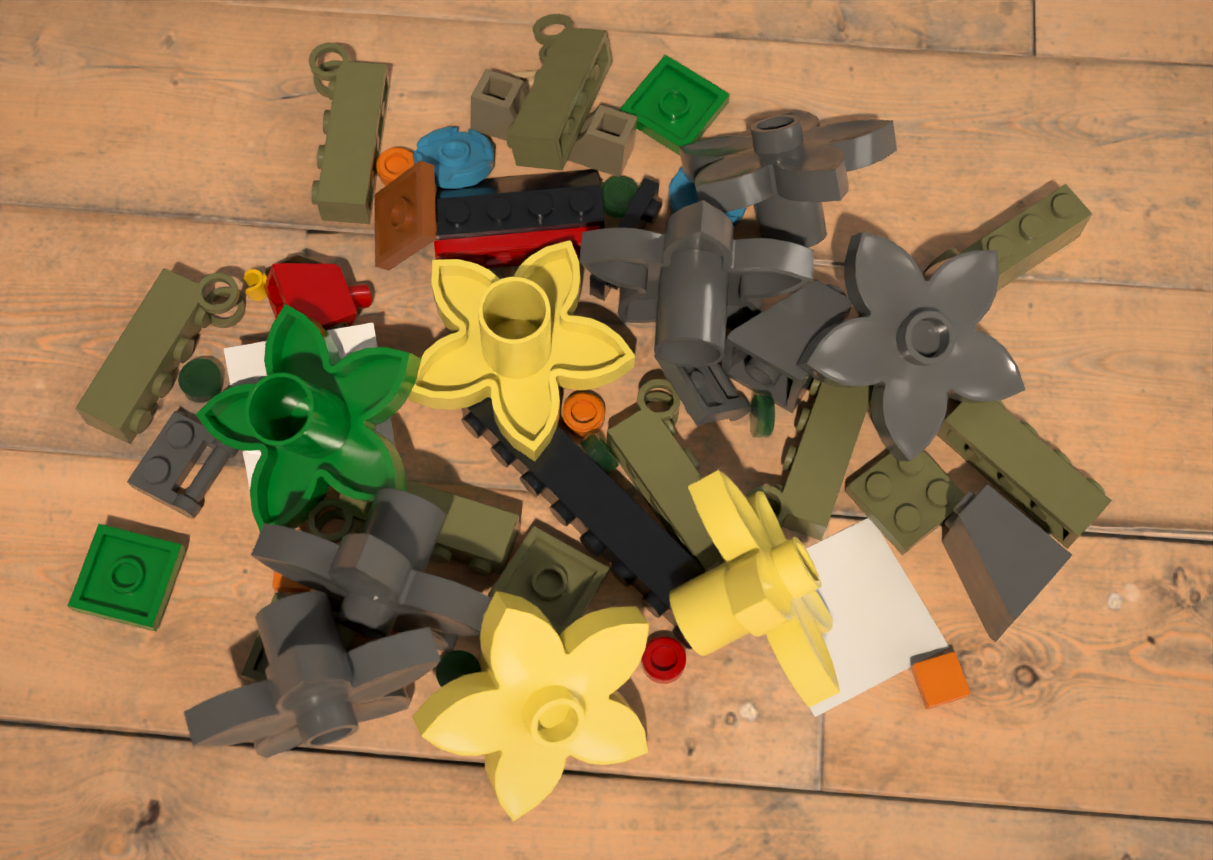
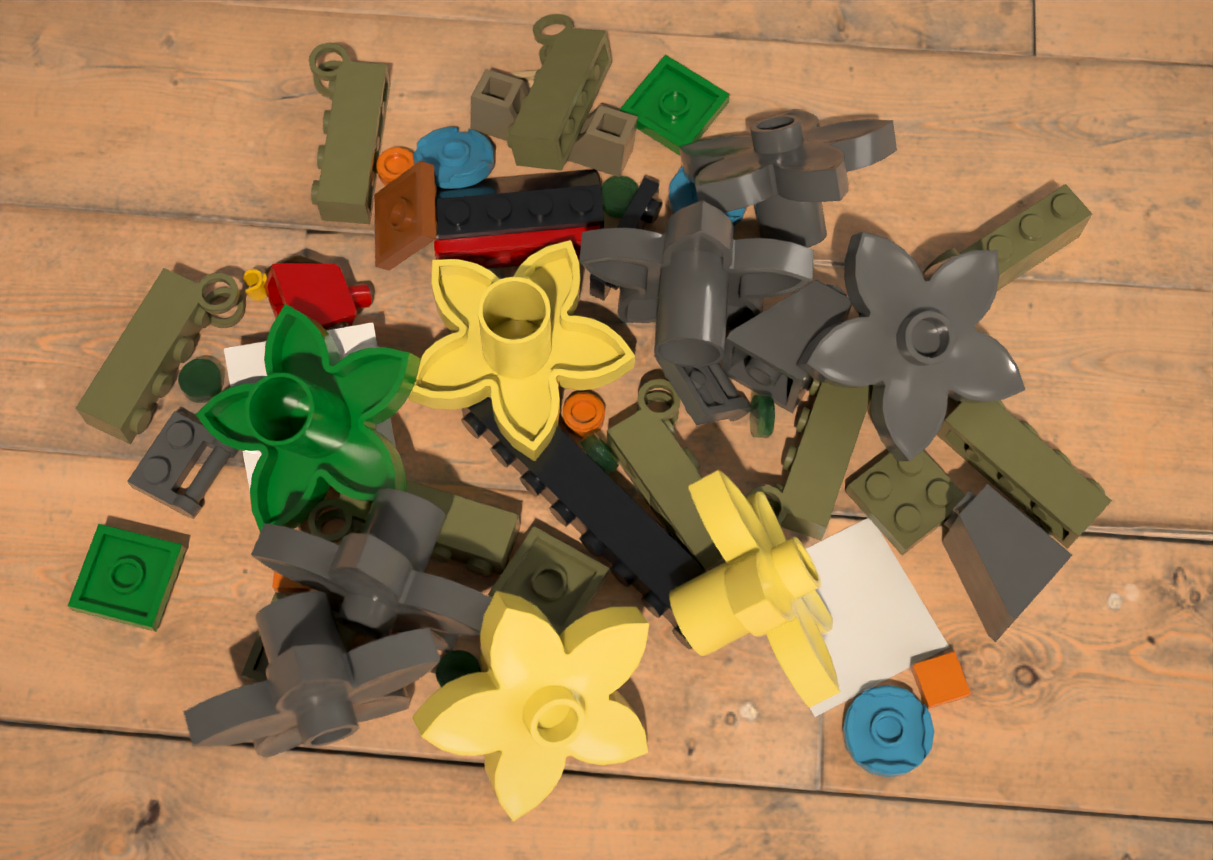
(663, 660): red tile -> none
(888, 731): none -> dark azure tile

